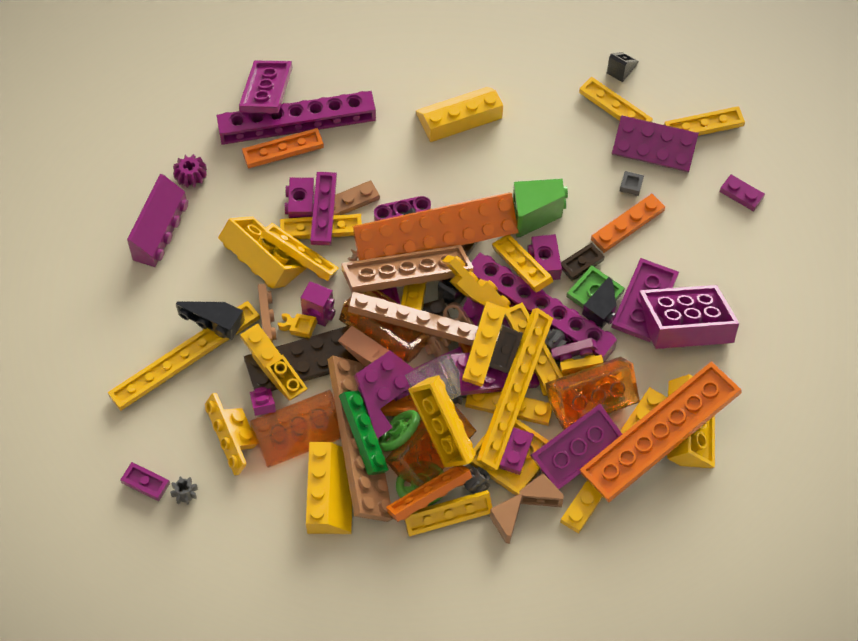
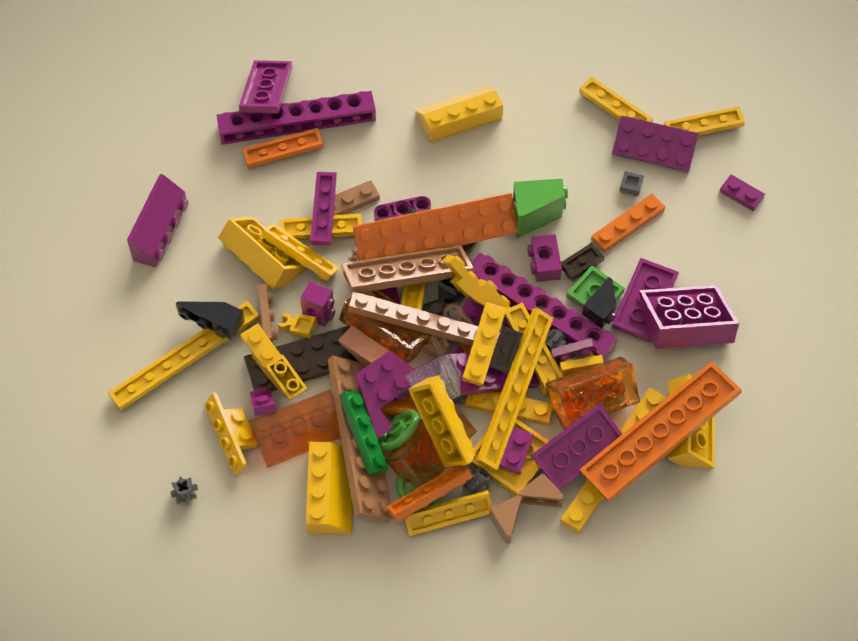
(145, 481): magenta plate -> none
(190, 171): magenta gear -> none
(300, 189): magenta brick -> none
(522, 263): yellow plate -> none
(620, 65): black slope -> none

